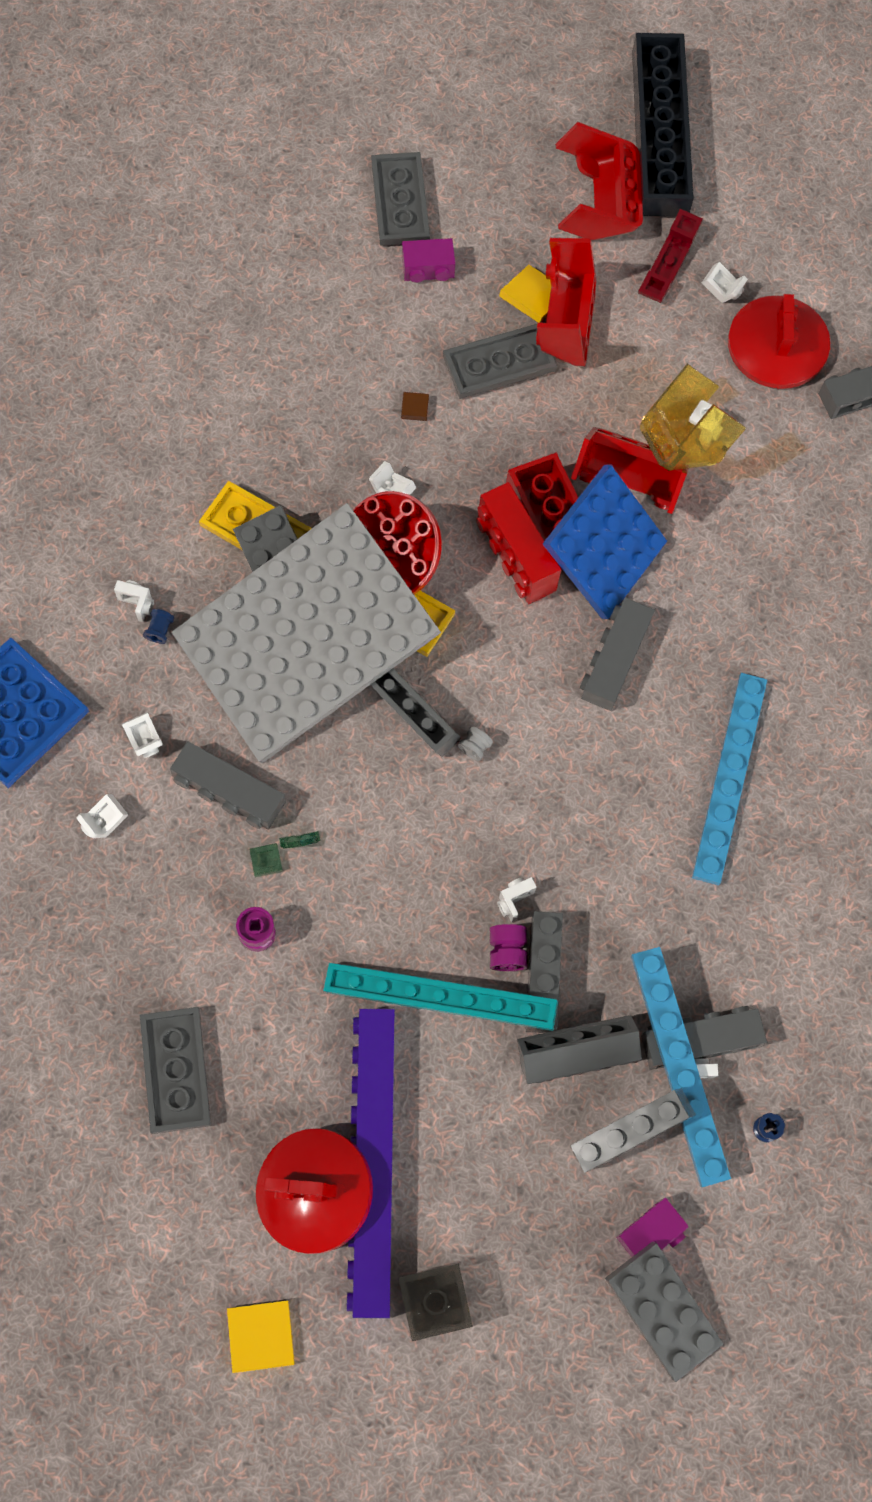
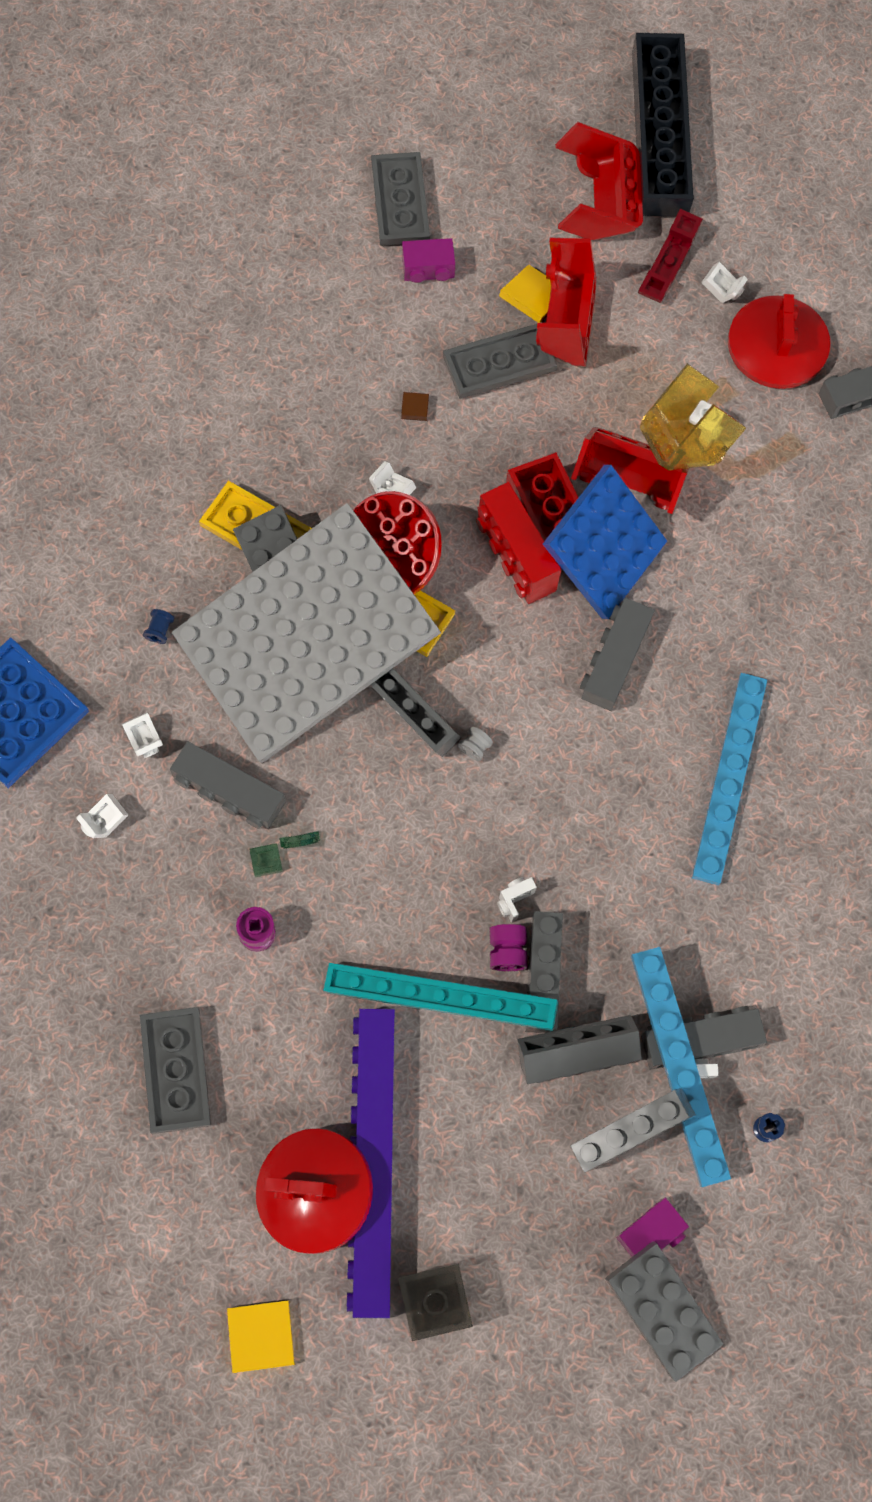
(135, 594): white bracket -> none

